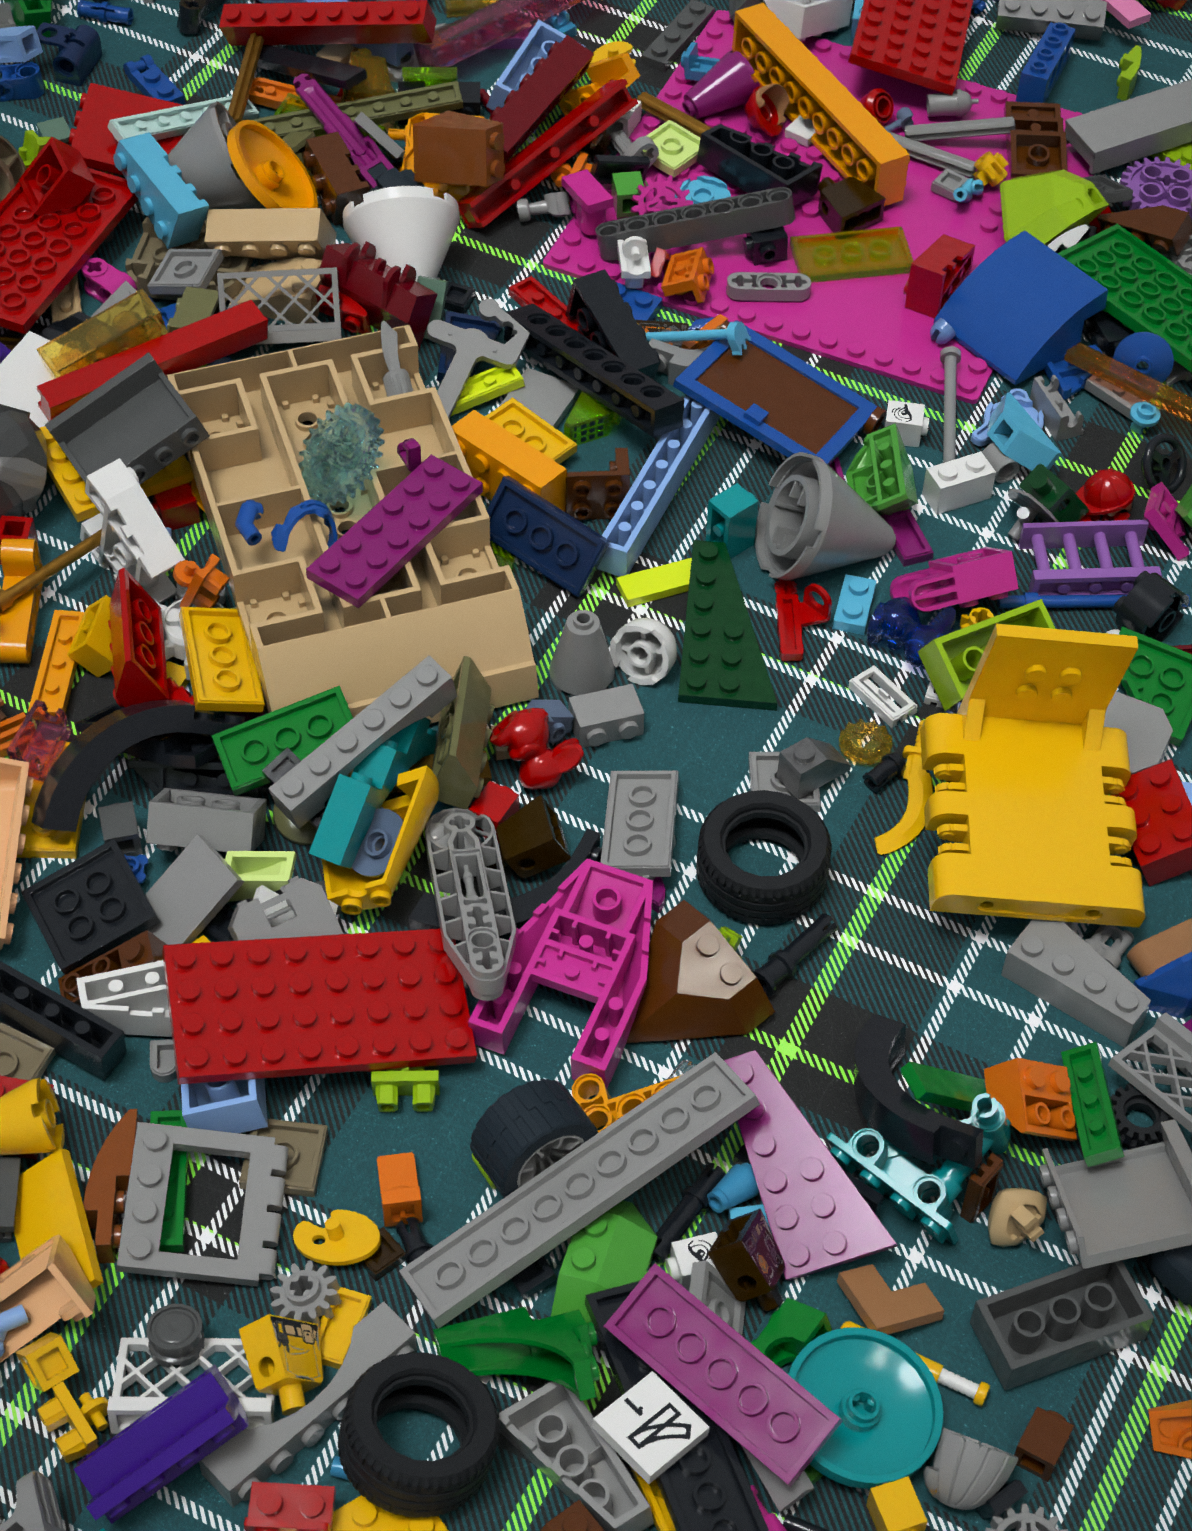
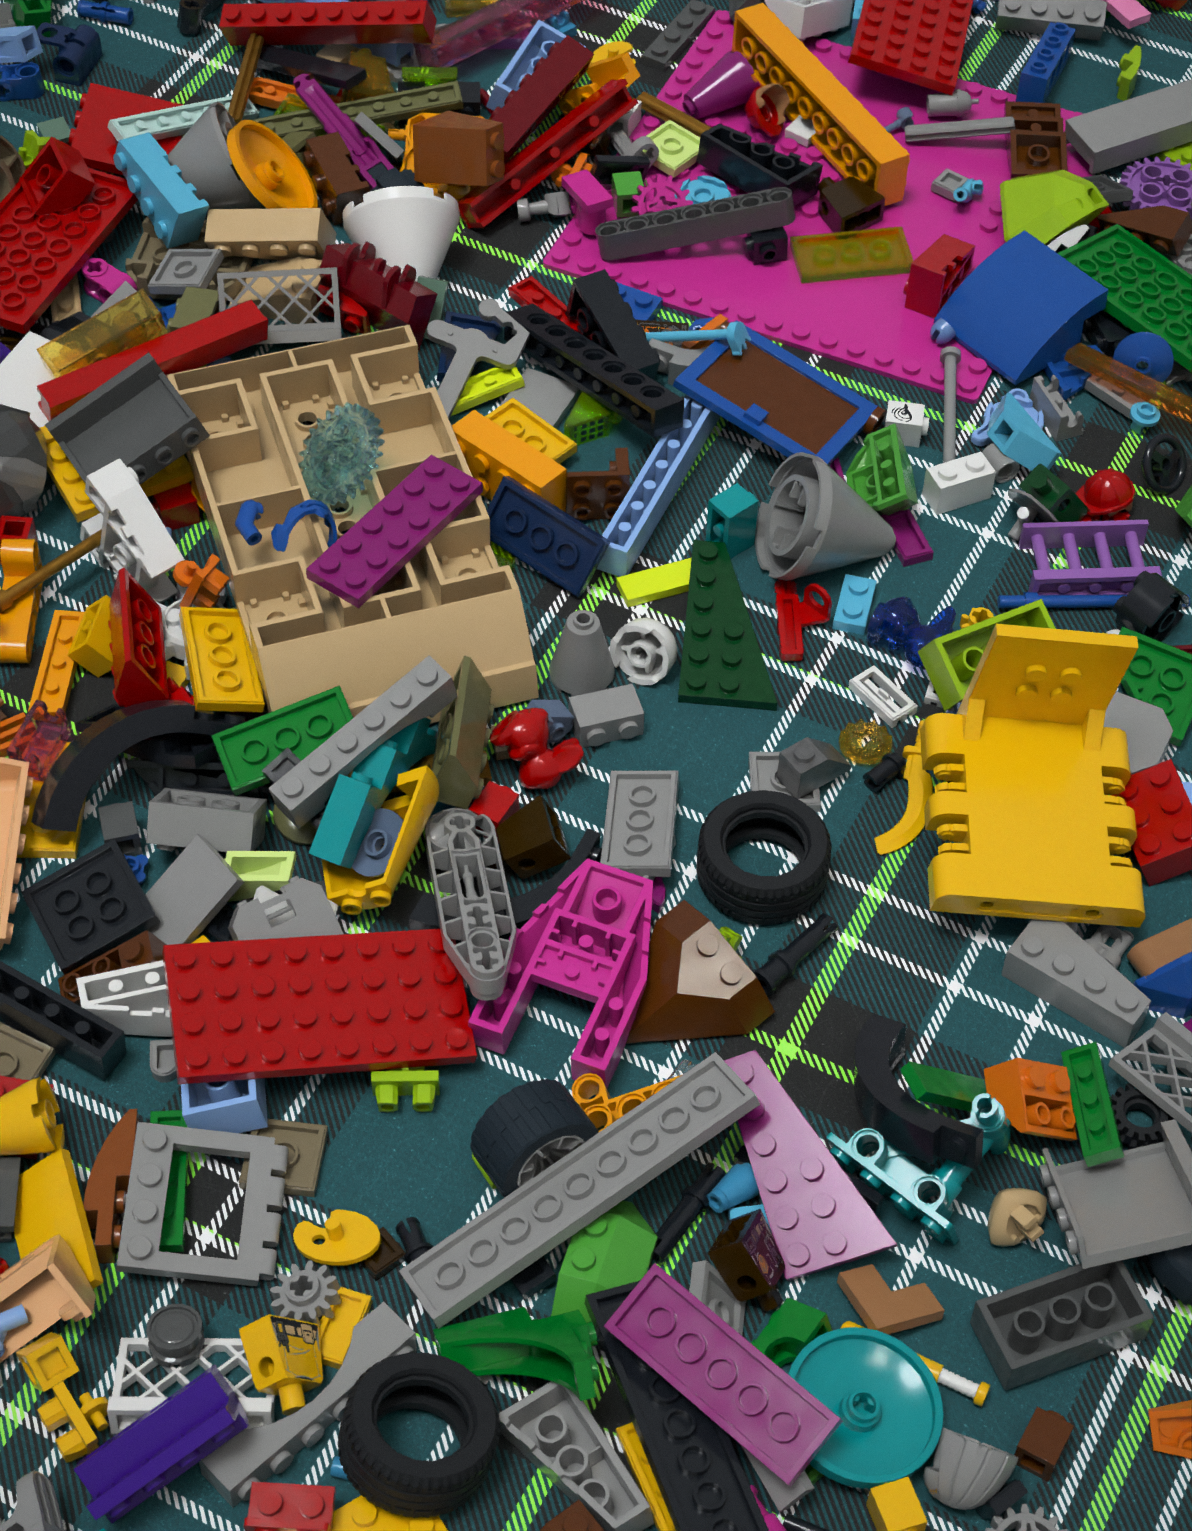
(153, 80): blue plate -> none
(397, 379): light grey piece -> none
(399, 1188): orange bracket -> none
(410, 453): magenta tile -> none
(459, 297): black tile -> none
(634, 261): white hips -> none
(650, 1427): white tile -> none
(659, 263): tile -> none
(685, 1253): white brick -> none
(688, 272): orange bracket -> none
(696, 66): dark azure bracket -> none
(787, 286): beam -> none
(879, 105): red cone -> none
(936, 156): light grey axle -> none
(959, 580): dark pink brick -> none
(981, 1188): reddish brown tile -> none
(991, 168): yellow gear -> none
(1165, 520): dark pink wing -> none

